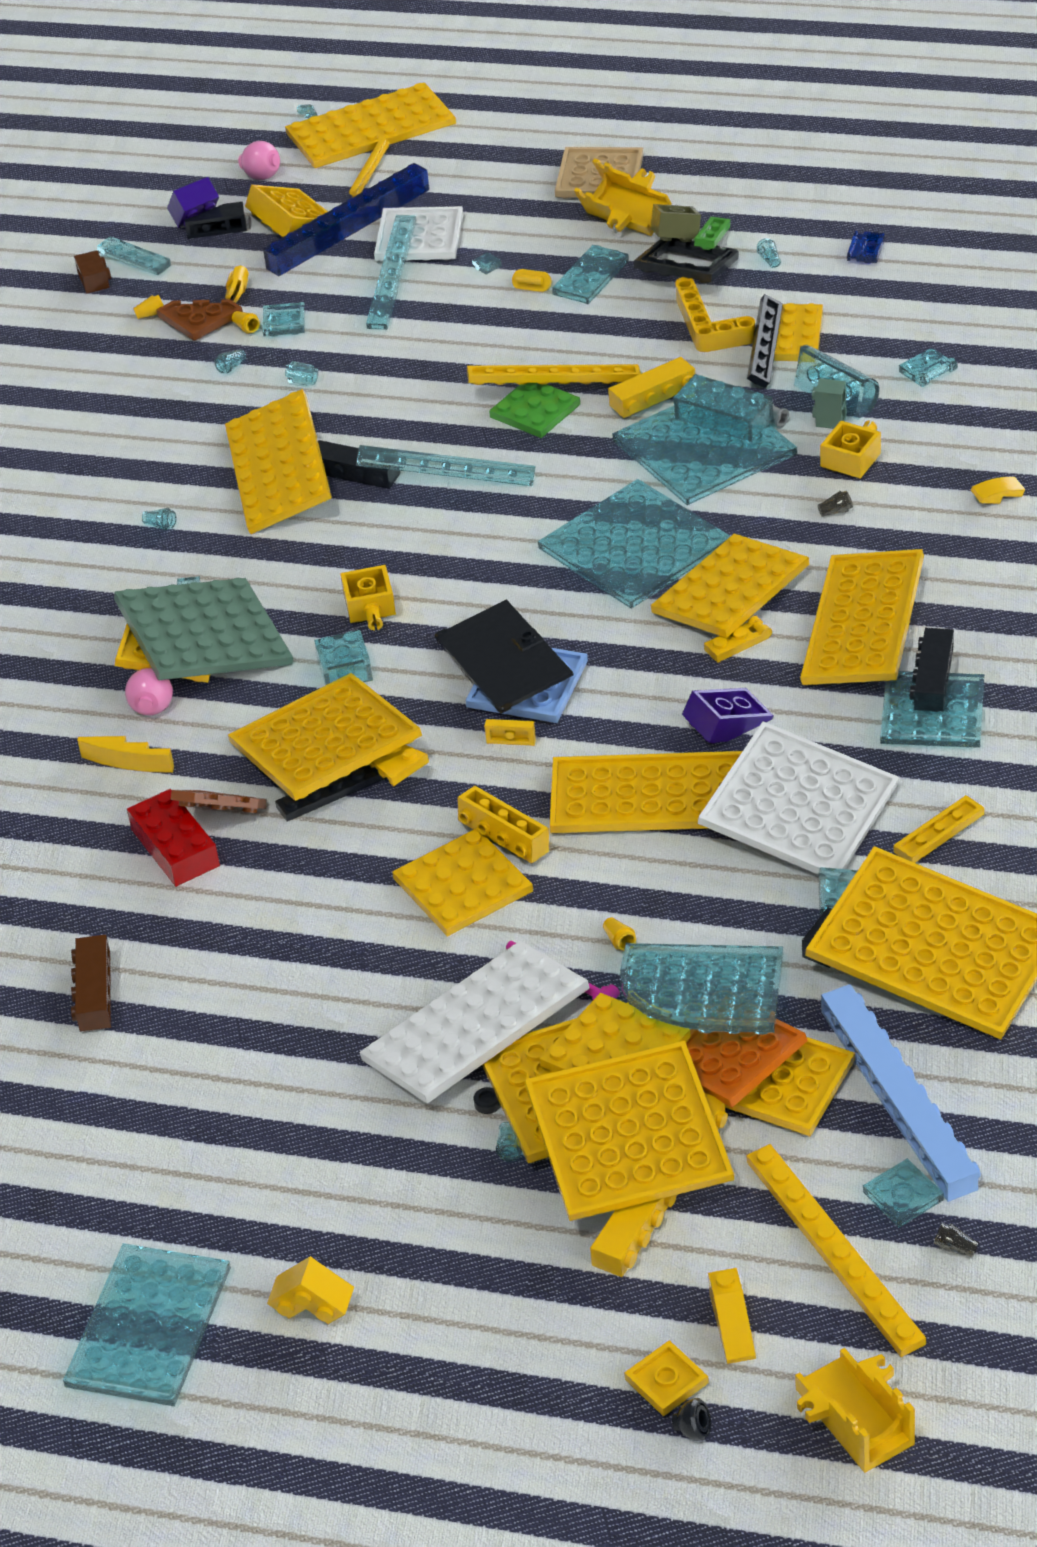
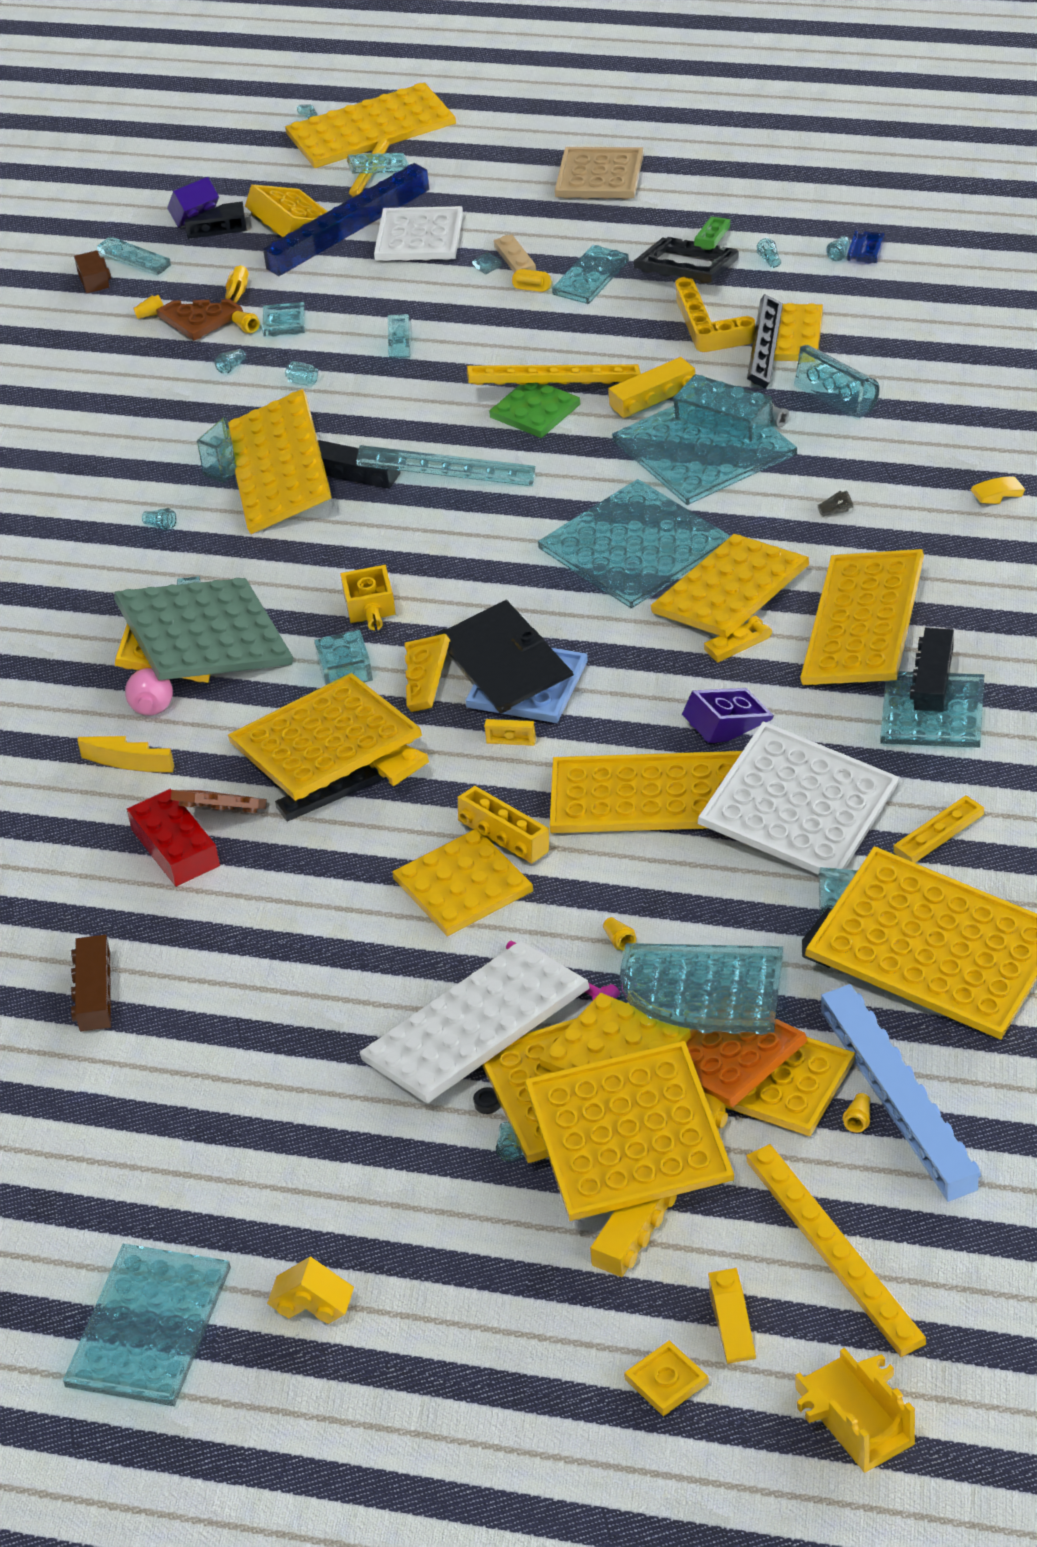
(217, 452): none -> clear light blue slope
(260, 160): bright pink brick -> none
(377, 162): none -> clear light blue plate
(391, 272): clear light blue tile -> none
(399, 336): none -> clear light blue arch
(424, 668): none -> yellow wing
(513, 253): none -> tan plate
(623, 198): yellow piece -> none
(675, 222): olive brick -> none
(693, 1419): black brick -> none
(829, 403): sand green brick -> none
(837, 249): none -> clear light blue cone
(851, 448): yellow brick -> none
(857, 1115): none -> yellow cone
(903, 1192): clear light blue plate -> none
(927, 367): clear light blue plate -> none
(955, 1241): clear smoke cone -> none

